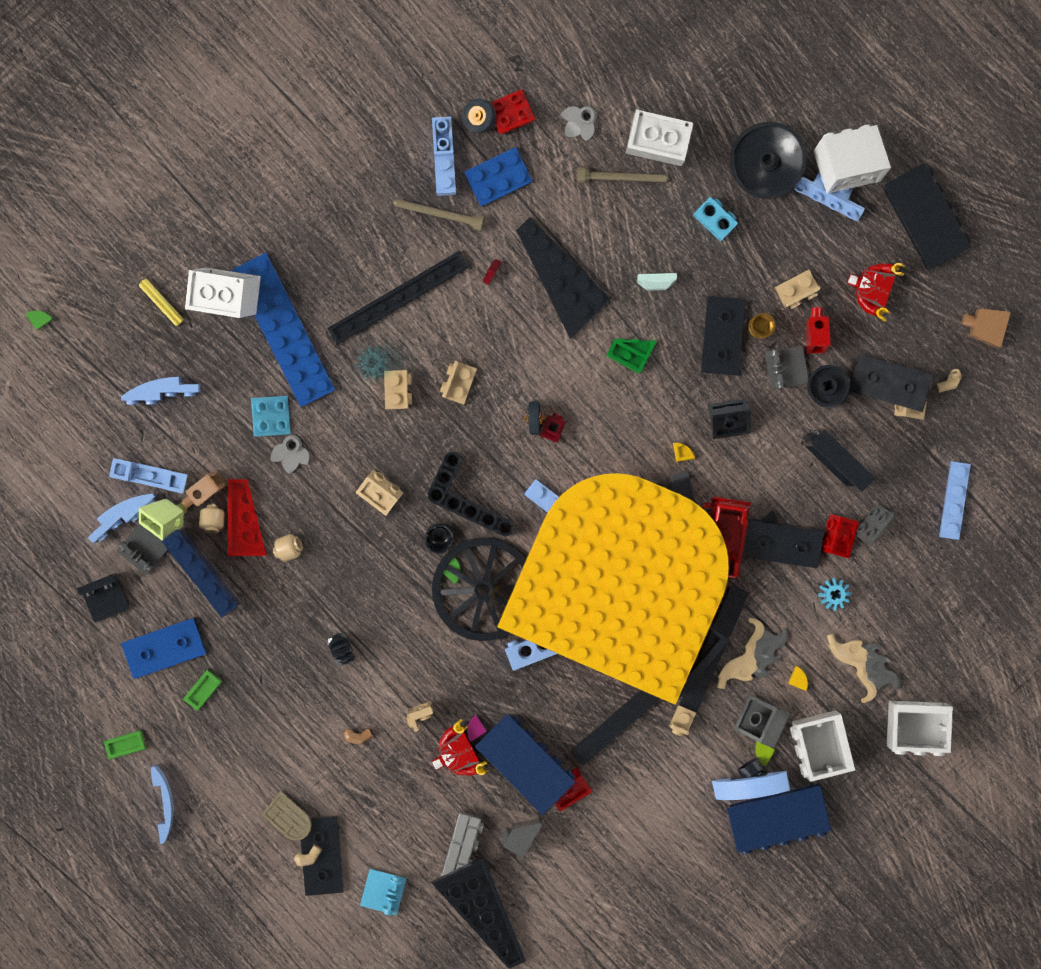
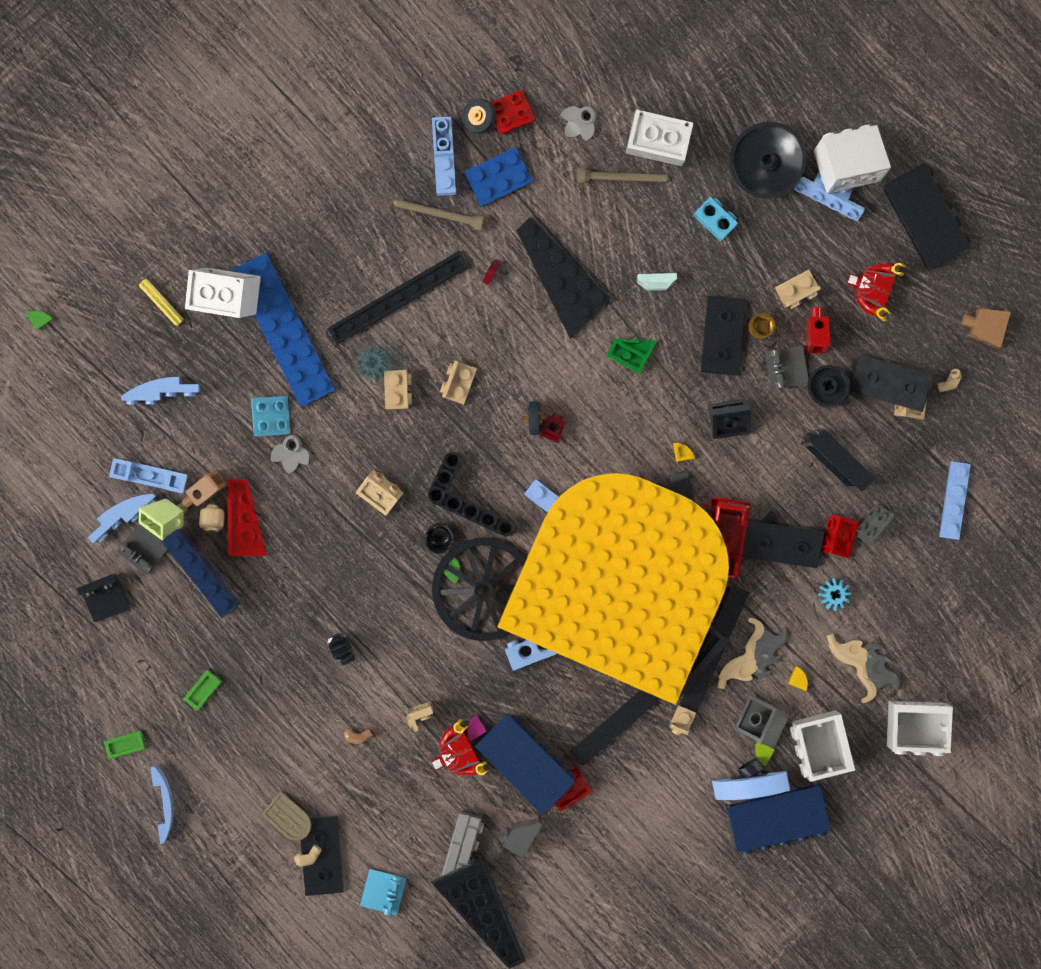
(163, 648): blue plate -> none
(287, 548): tan head -> none

